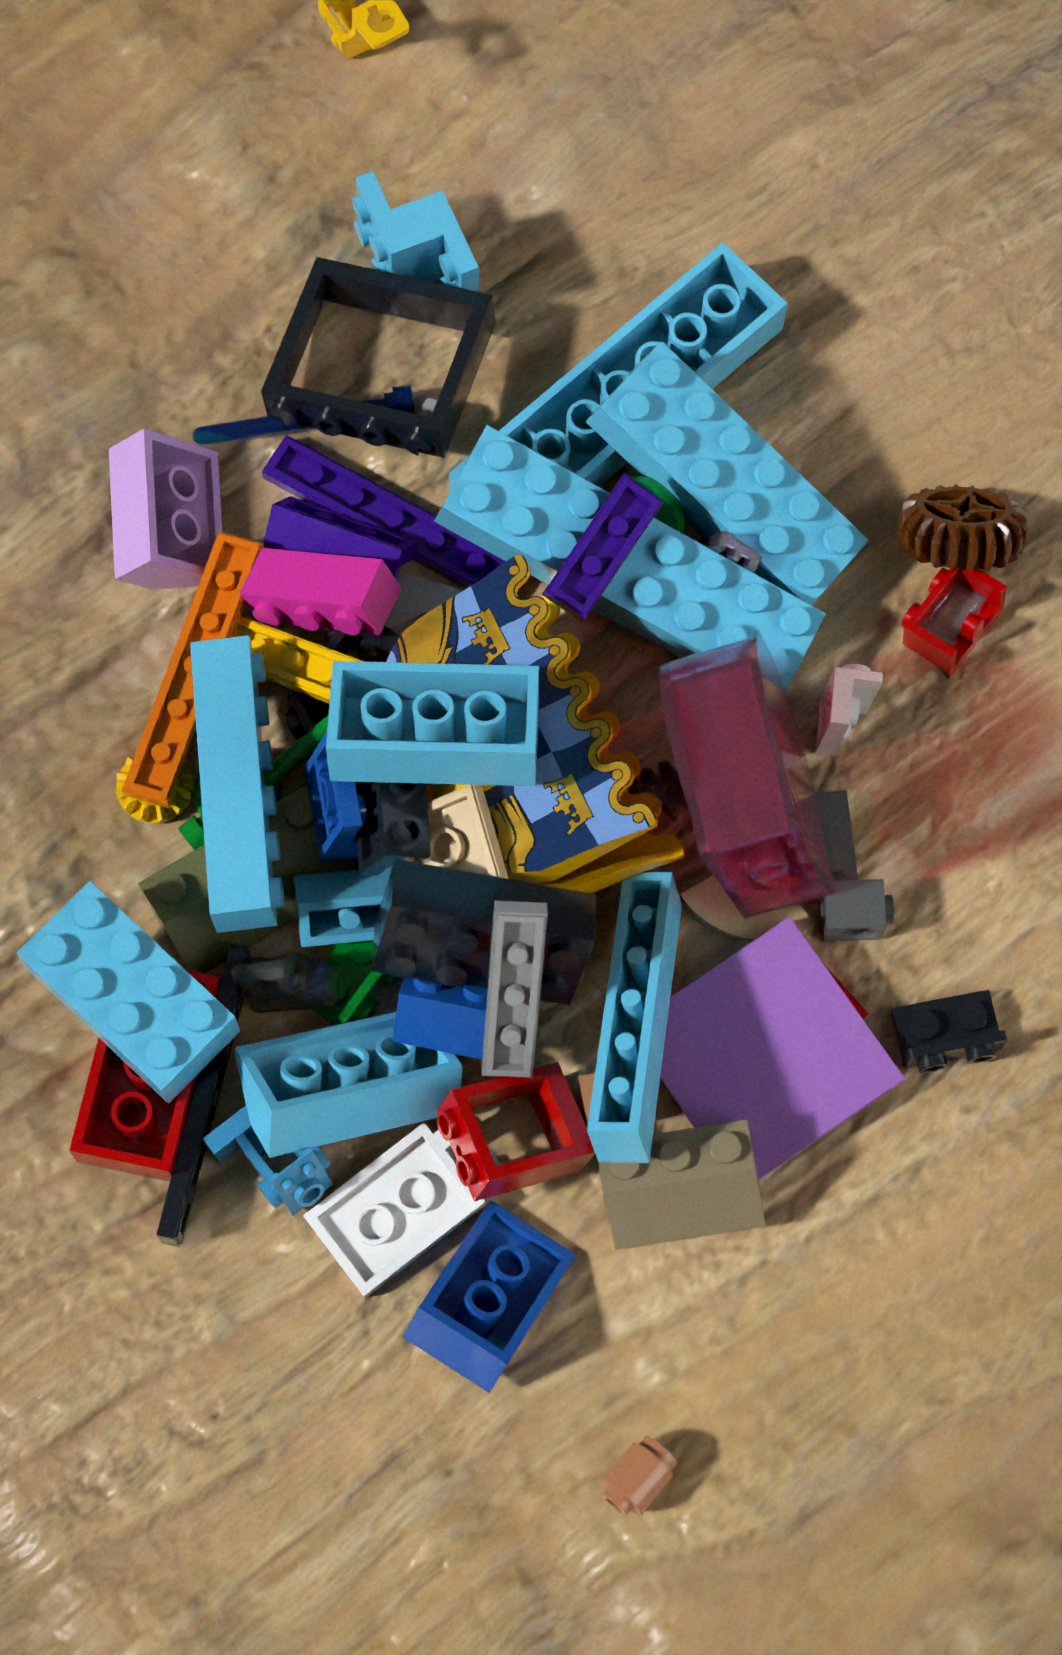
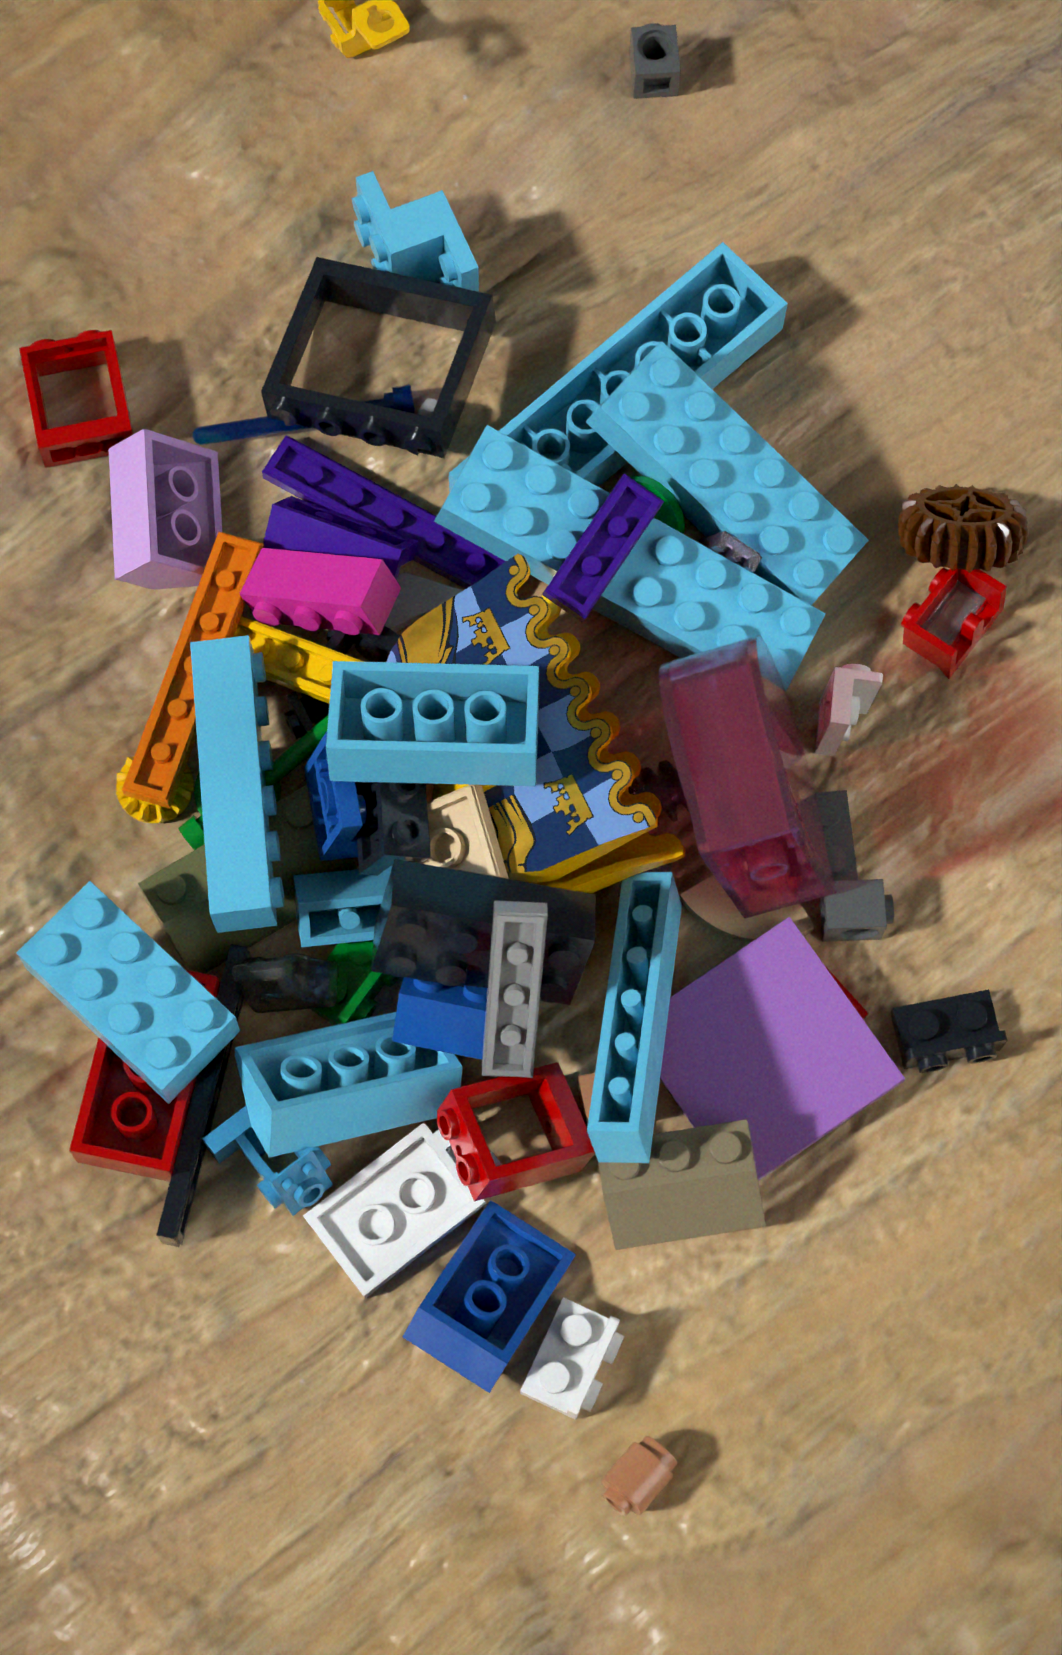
(83, 439): none -> red window
(570, 1359): none -> white bracket
(650, 76): none -> dark grey brick

